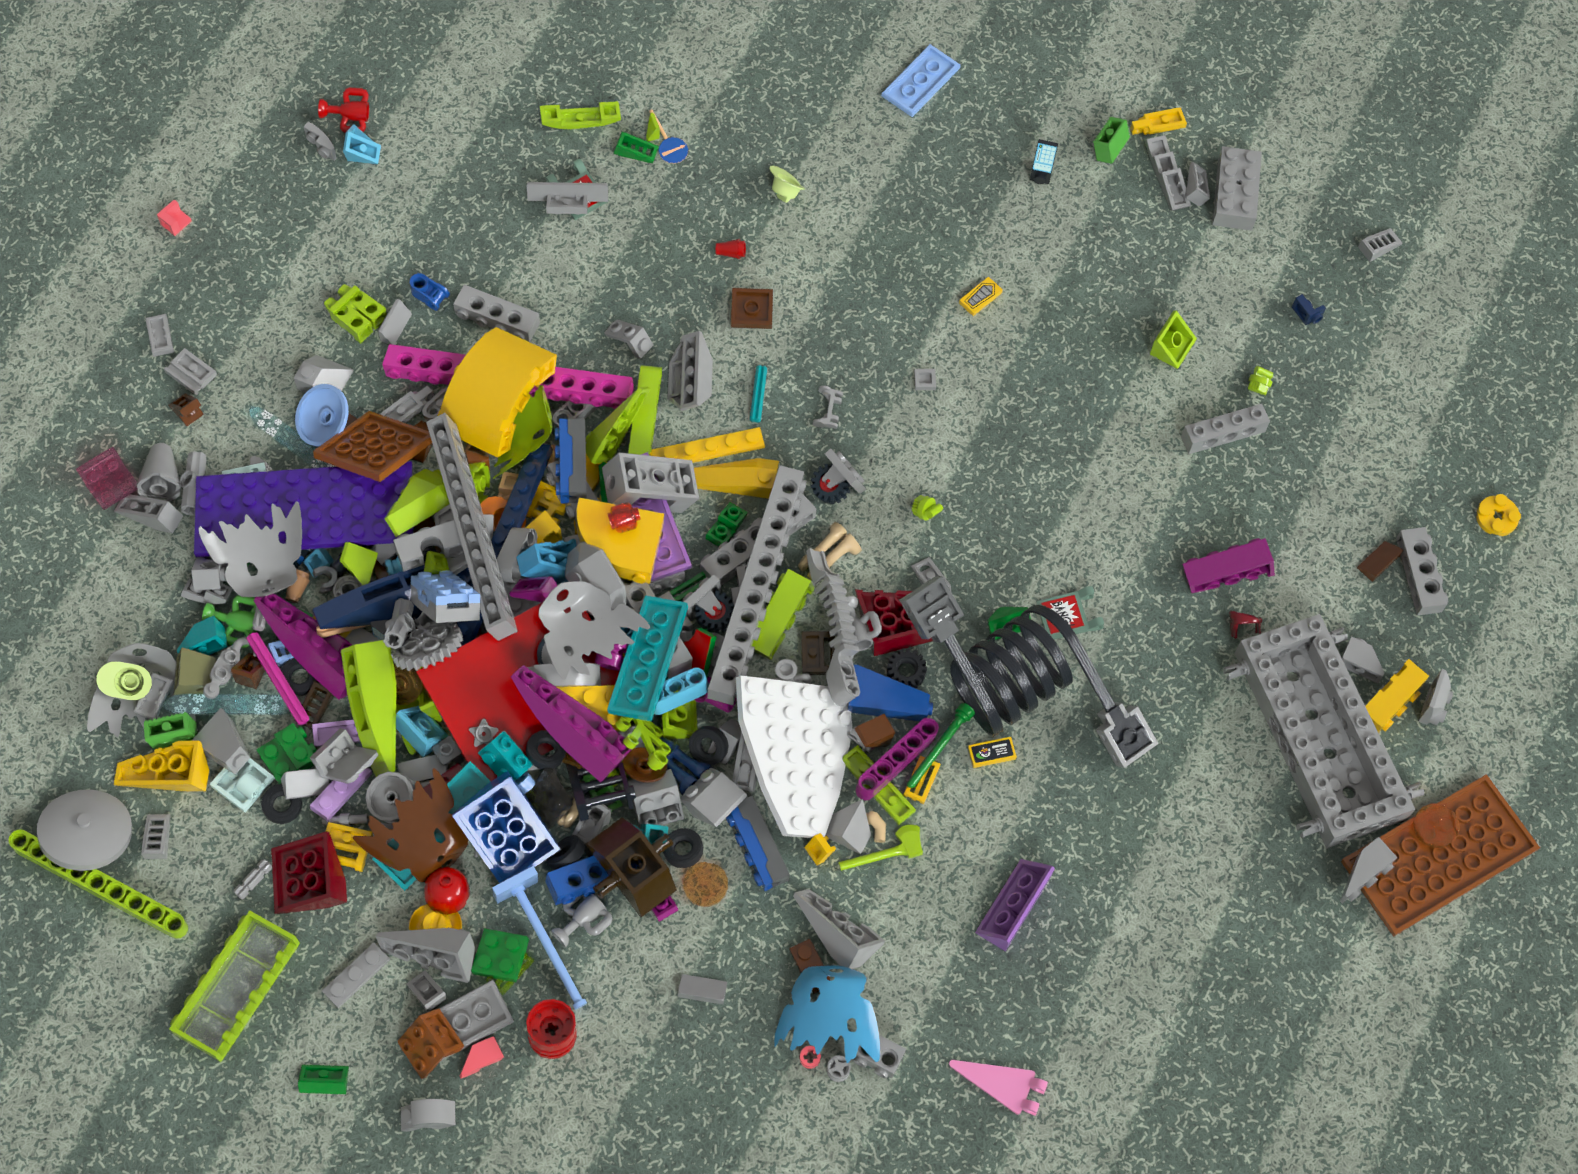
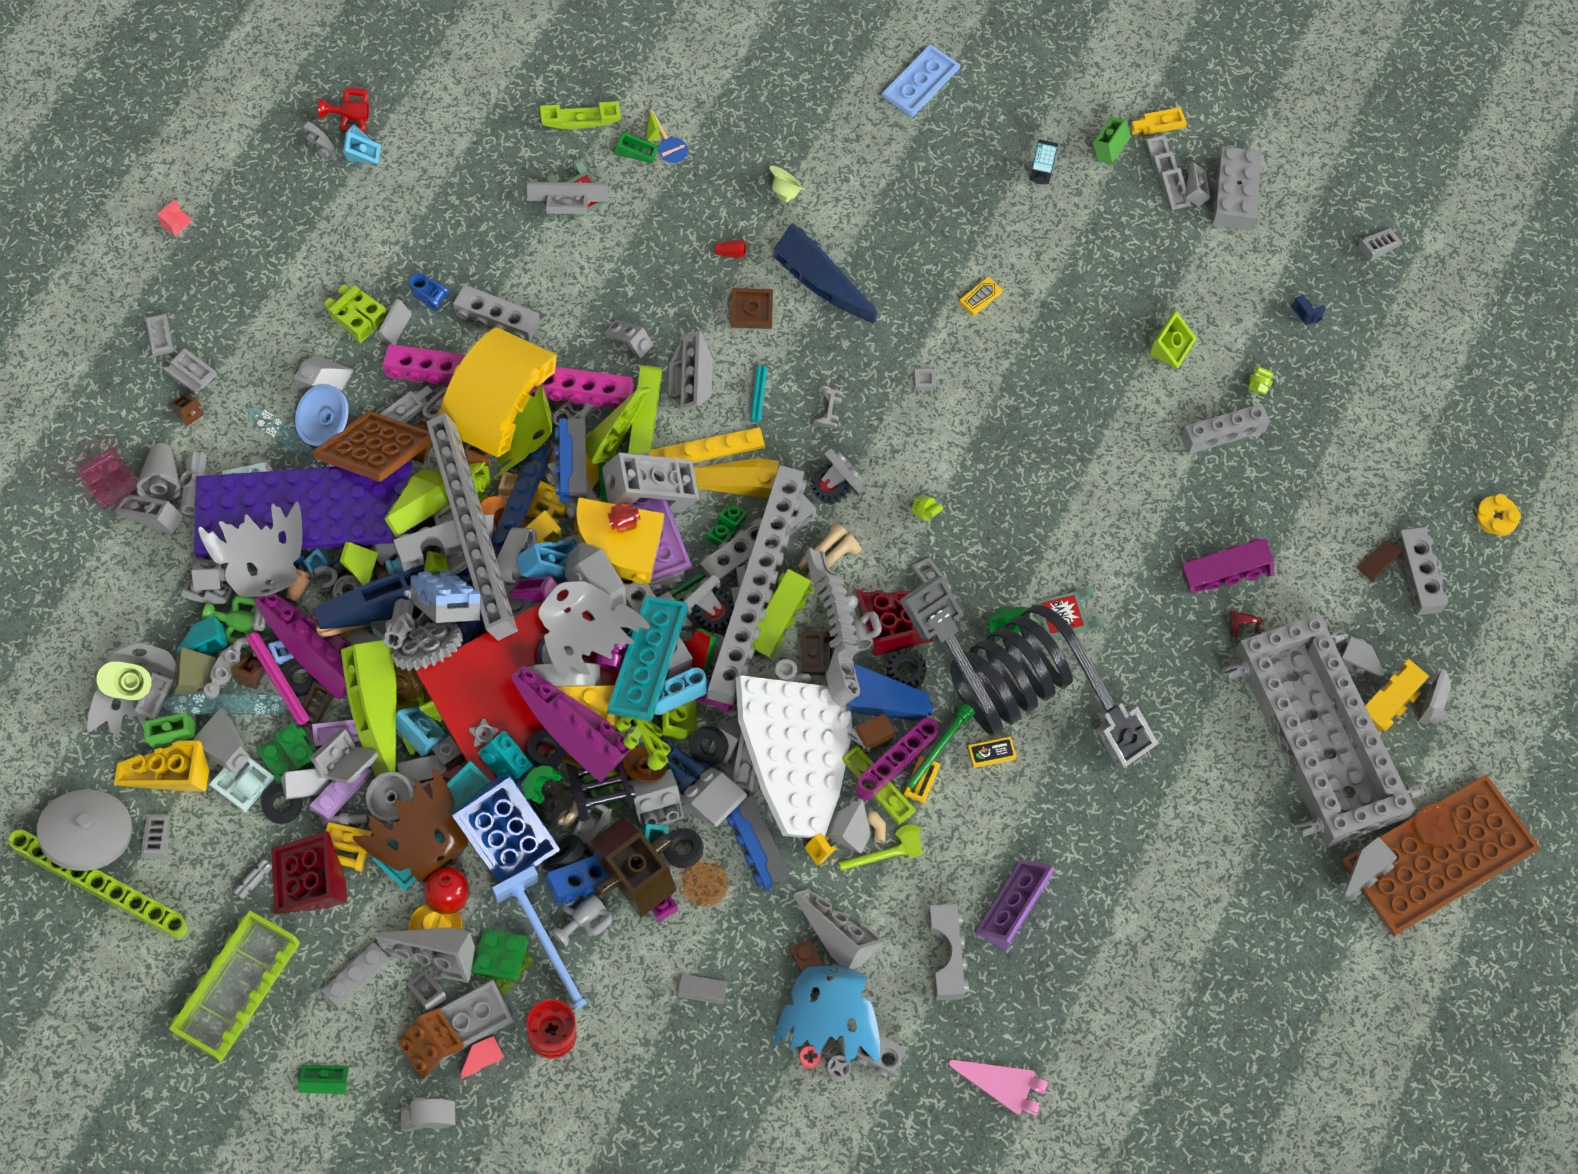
(535, 781): none -> green piece
(820, 274): none -> dark blue wedge
(945, 923): none -> light grey arch

